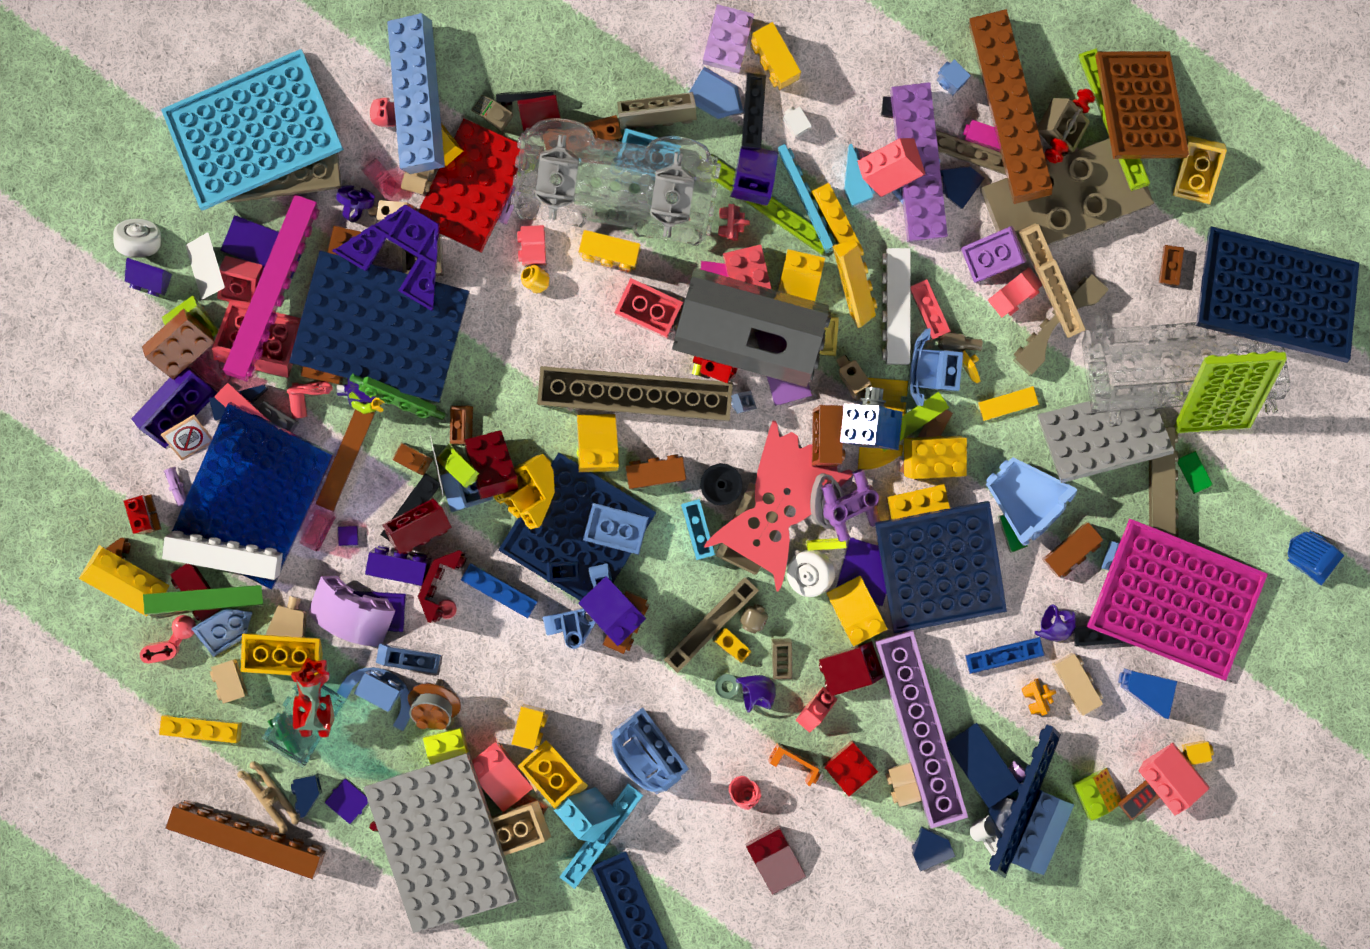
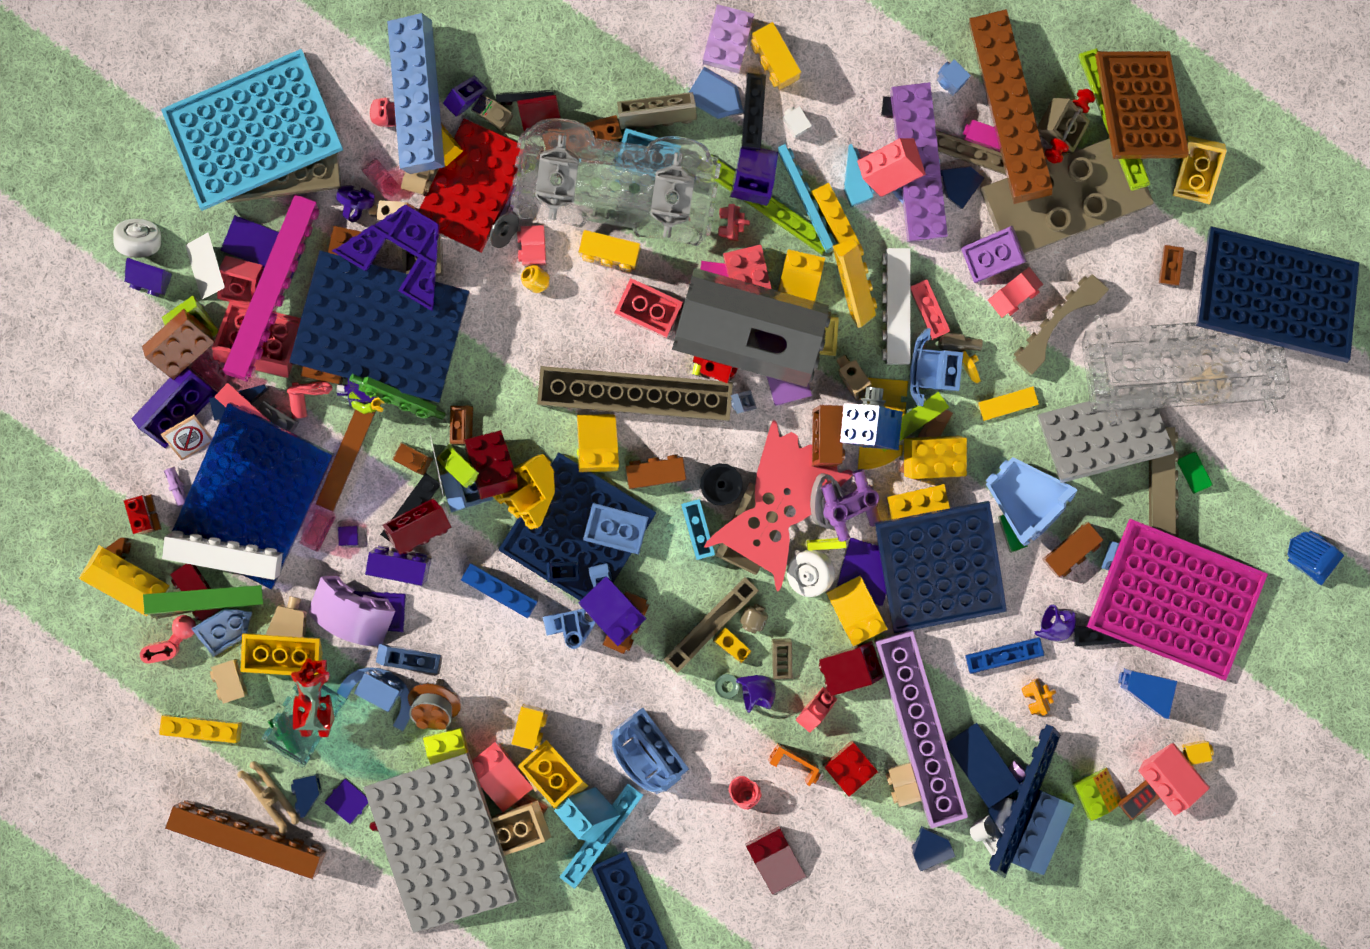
(428, 589): dark red slope -> none
(449, 608): coral tile -> none
(464, 95): none -> dark purple slope
(504, 230): none -> dark grey dish
(1051, 279): tan slope -> none
(1078, 683): tan brick -> none
(1229, 391): lime plate -> none

